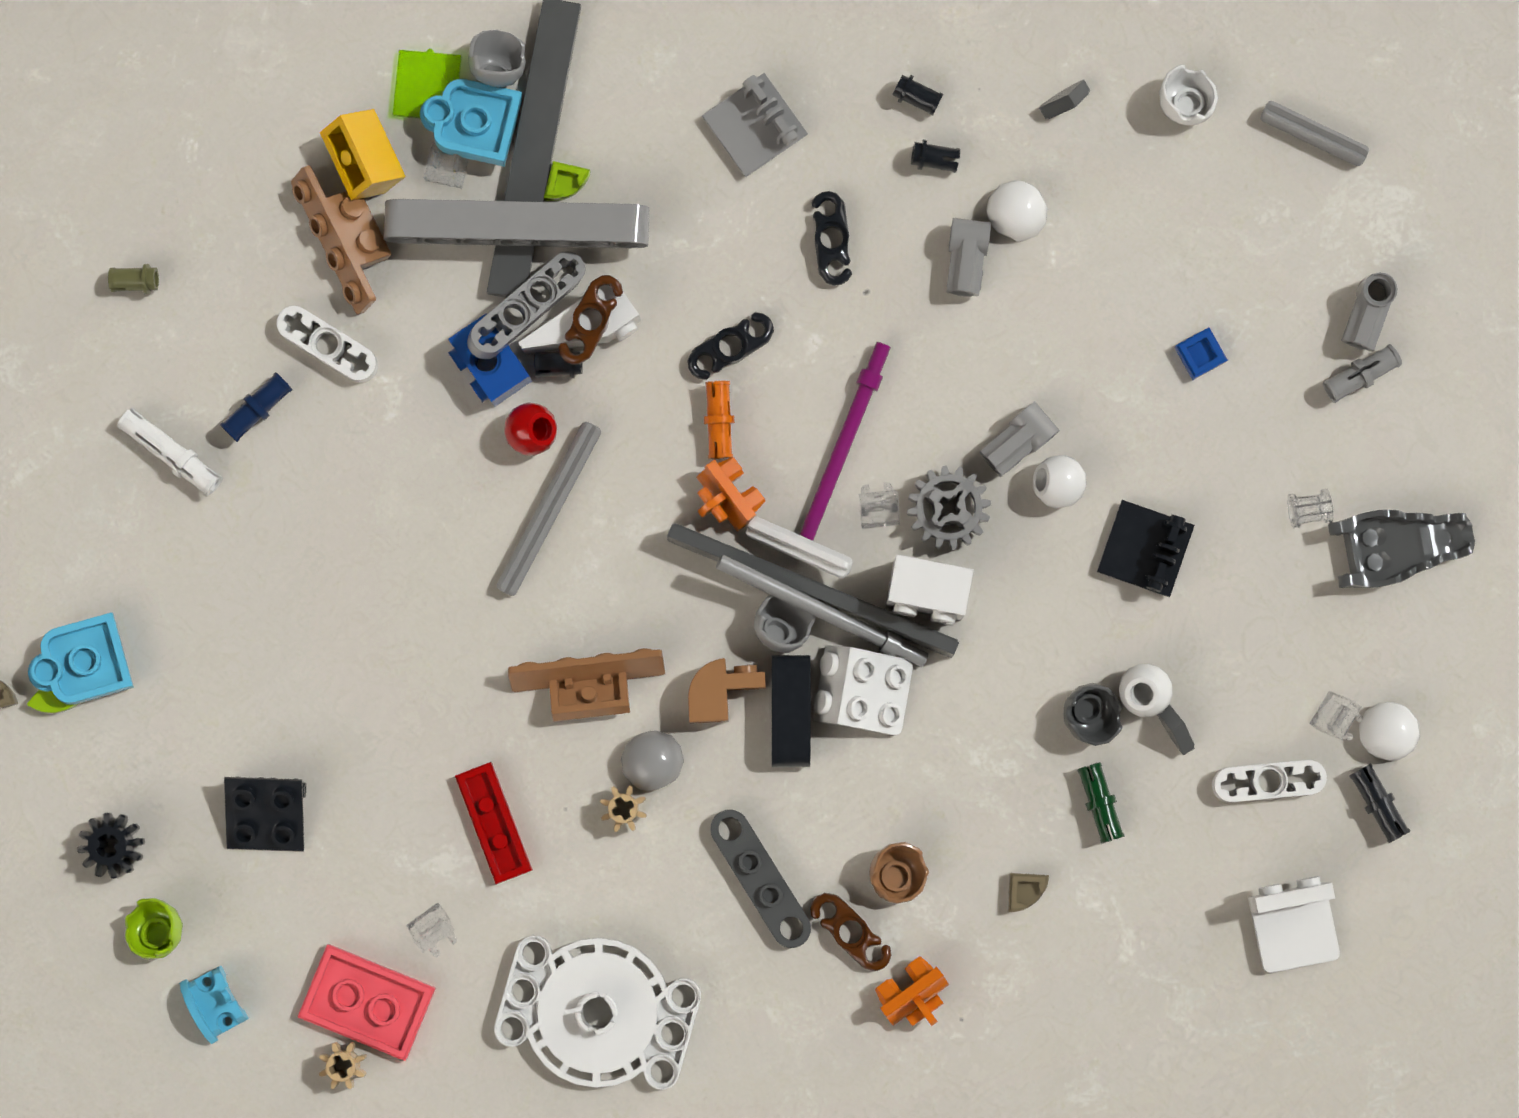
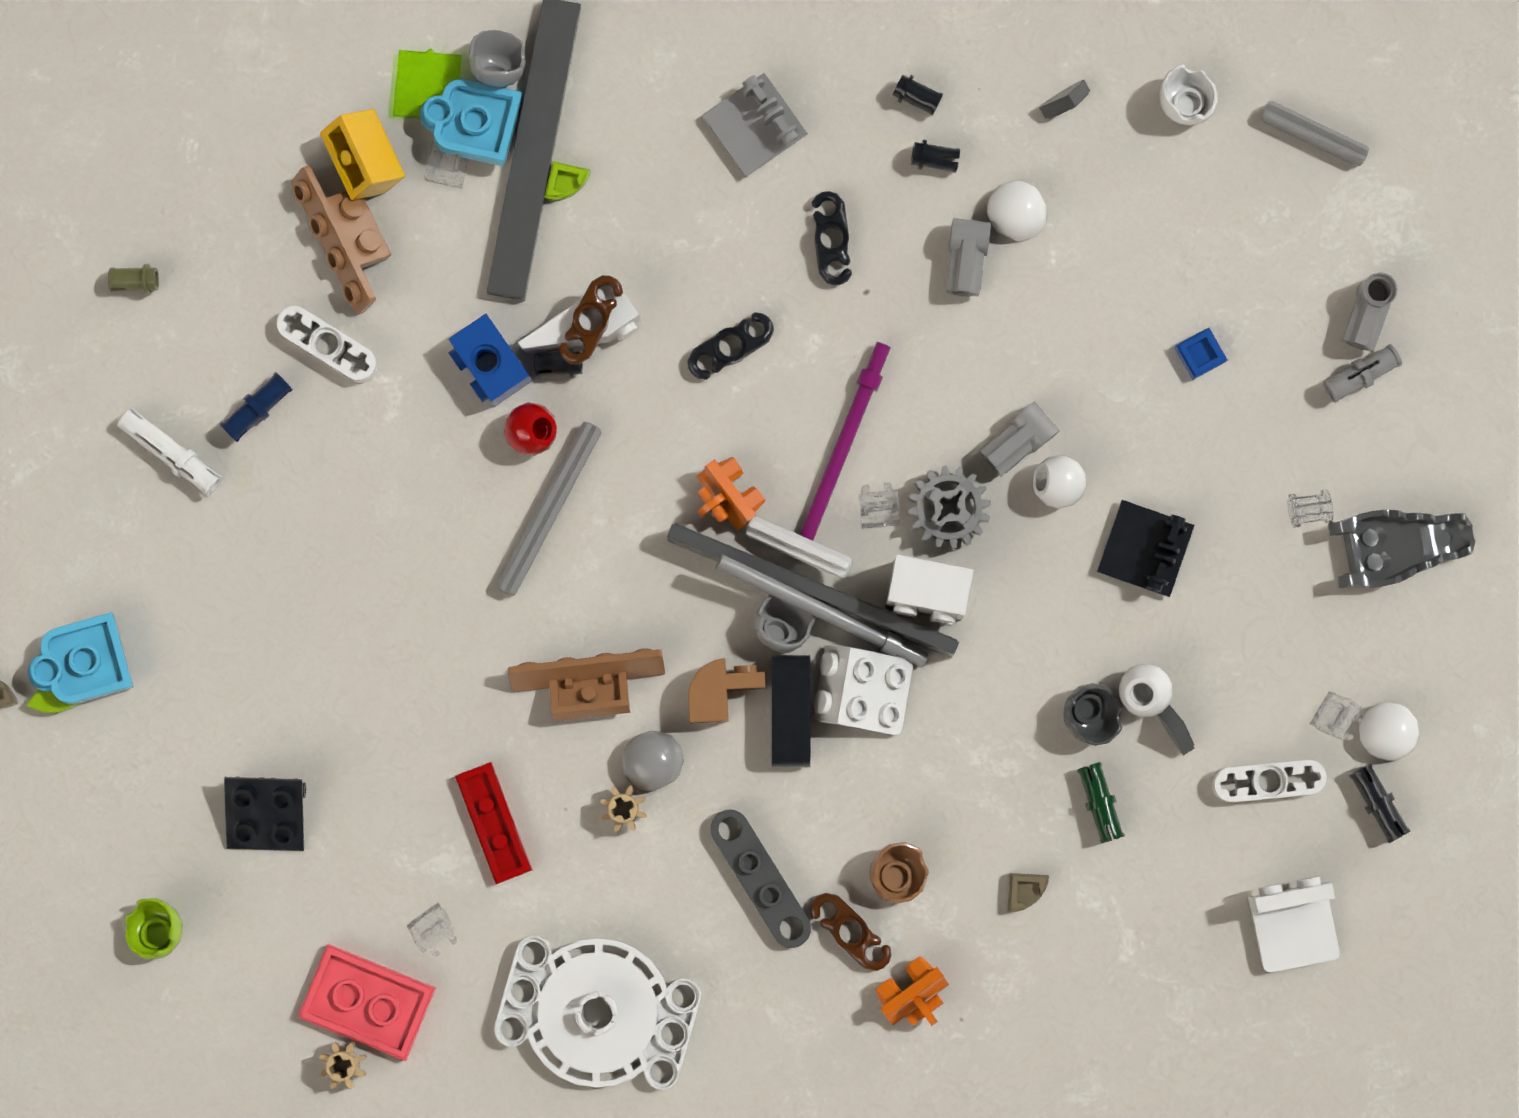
(124, 848): black gear -> none
(212, 1004): medium azure piece -> none
(516, 223): light grey beam -> none
(524, 302): light grey beam -> none
(719, 419): orange pin -> none

